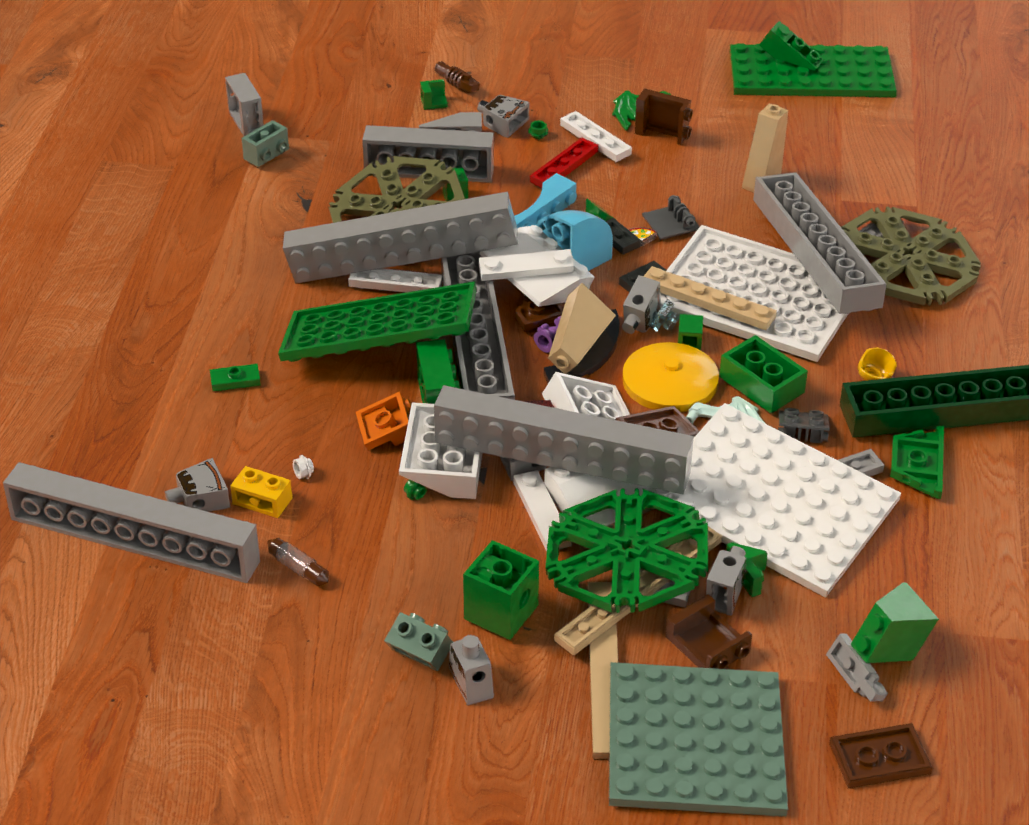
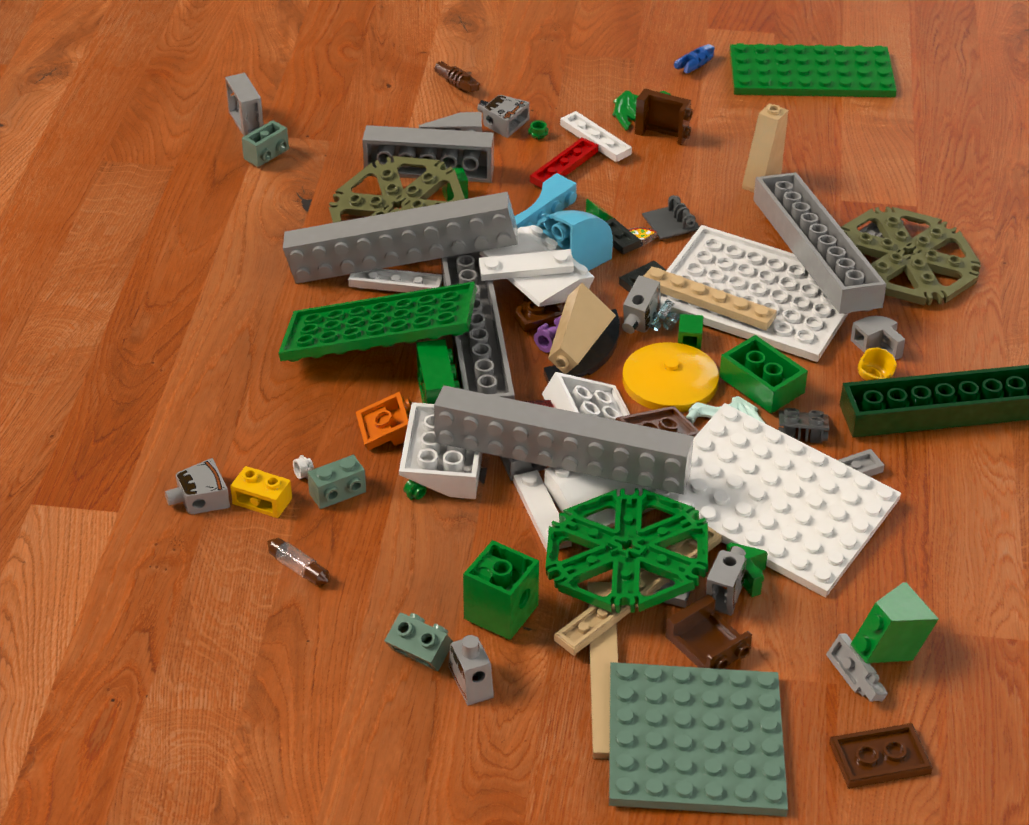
(133, 522): light grey brick -> none
(235, 377): green plate -> none
(336, 481): none -> sand green brick
(433, 94): green panel -> none
(695, 58): none -> blue hinge
(788, 47): green slope -> none
(878, 332): none -> light grey brick
(919, 460): green wing -> none

